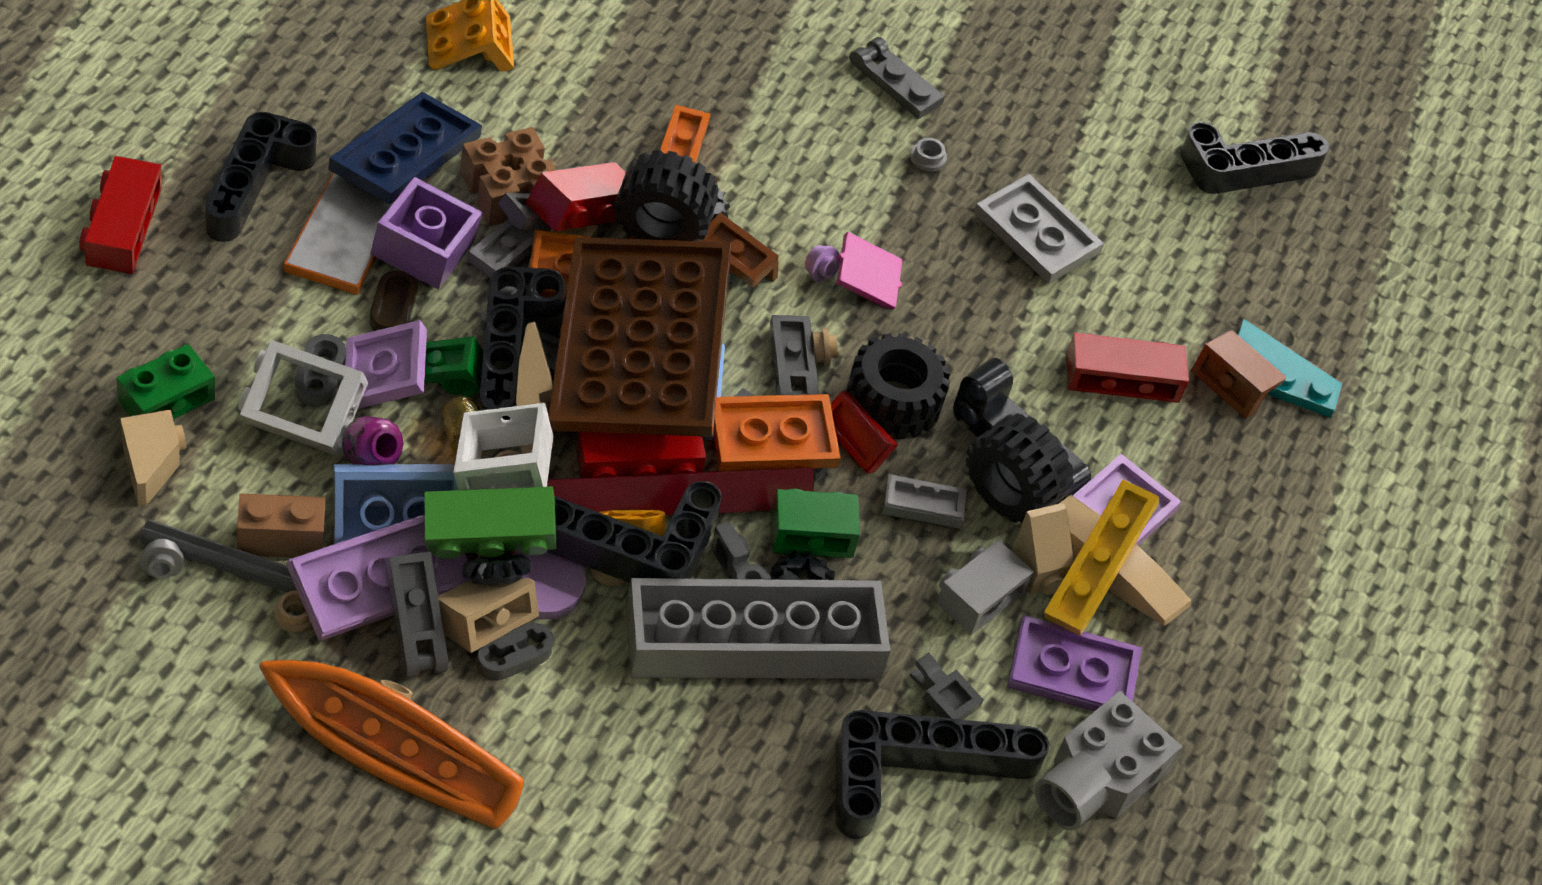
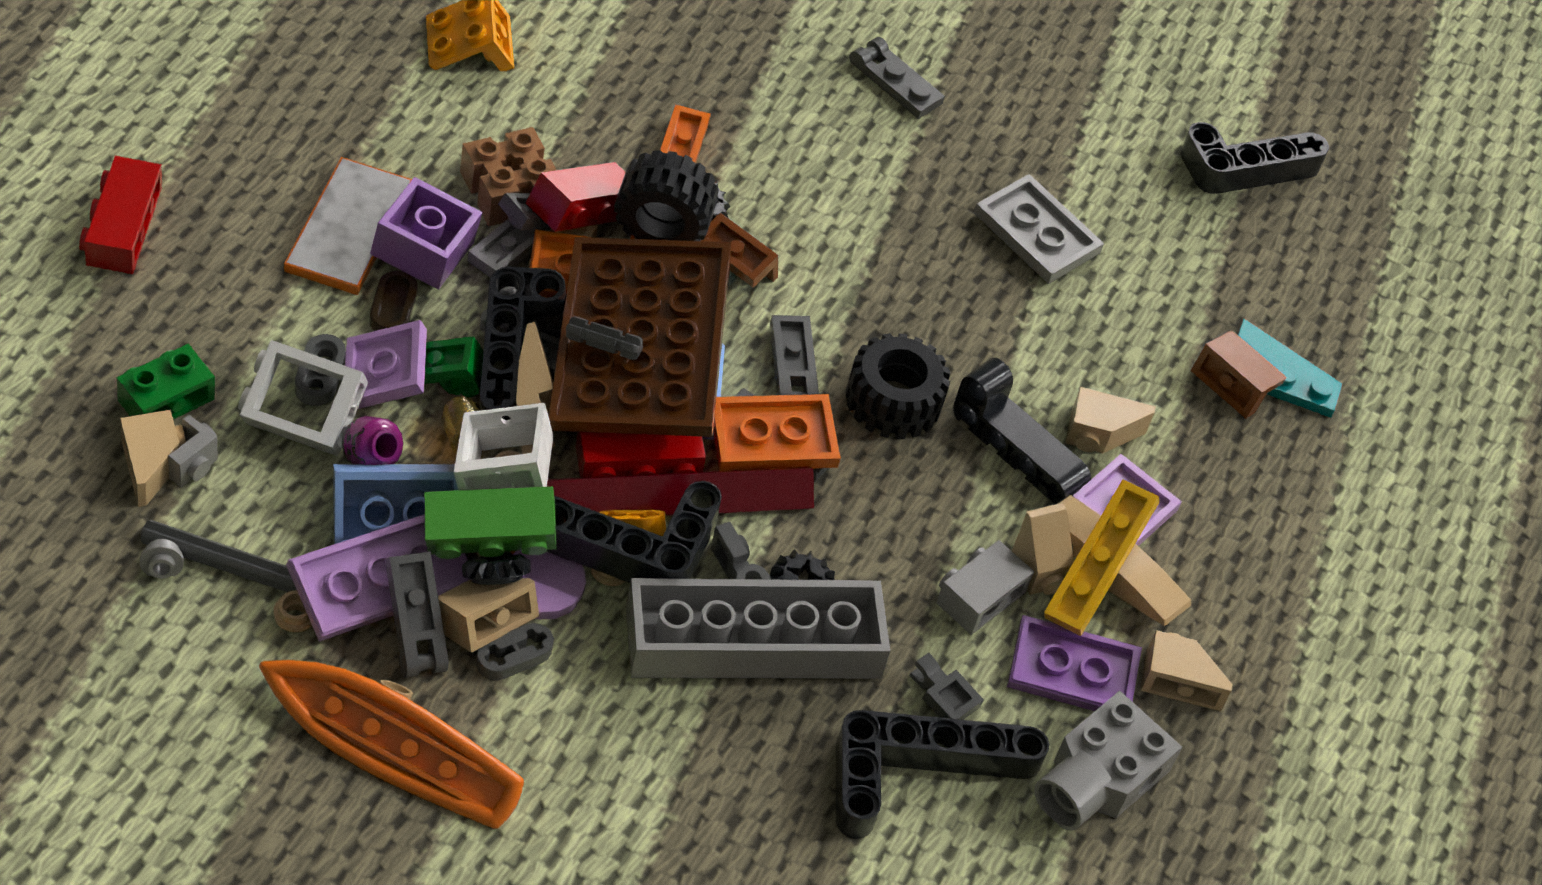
(195, 455): none -> light grey bracket
(262, 142): black beam -> none
(280, 524): medium nougat brick -> none
(404, 146): dark blue plate -> none
(604, 338): none -> dark grey axle
(815, 523): green brick -> none
(822, 263): lavender plate -> none
(824, 346): tan plate -> none
(860, 433): red tile -> none
(869, 271): piece -> none
(924, 501): light grey plate -> none
(928, 155): light grey plate -> none
(1019, 467): black tyre -> none
(1106, 421): none -> tan slope
(1127, 367): brick -> none
(1184, 672): none -> tan slope

